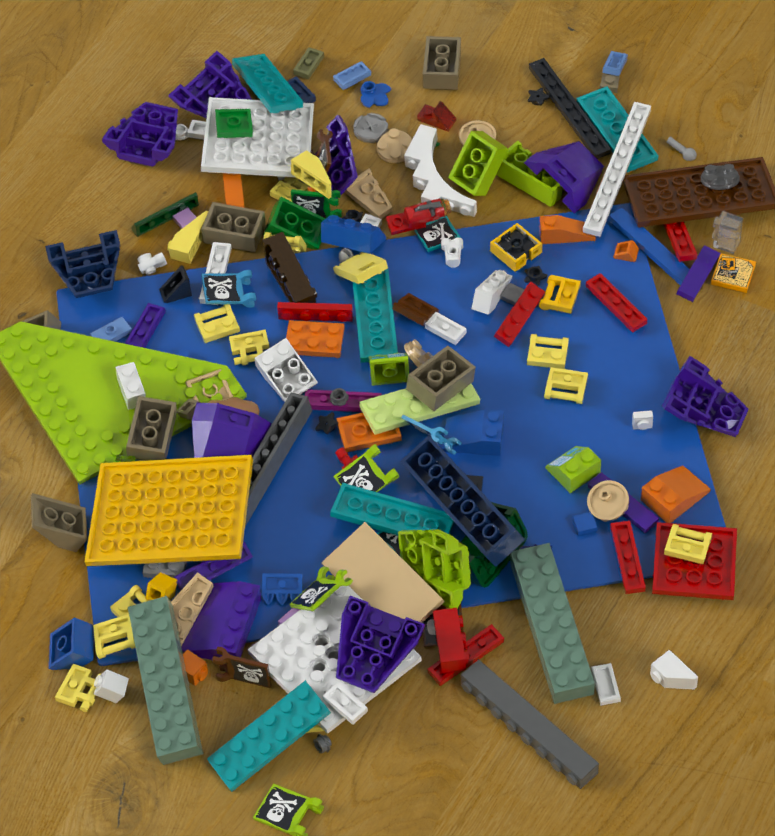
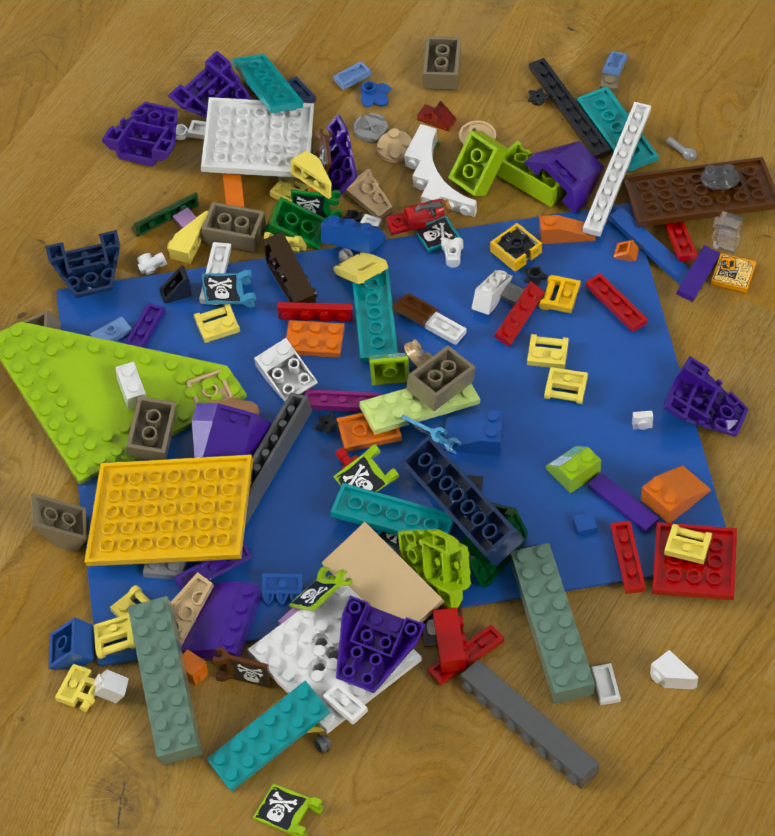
(161, 586): yellow brick -> none
(187, 409): dark tan plate -> none
(233, 123): green plate -> none
(248, 343): light yellow plate -> none
(308, 63): olive plate -> none
(339, 393): dark grey plate -> none
(608, 500): tan piece -> none

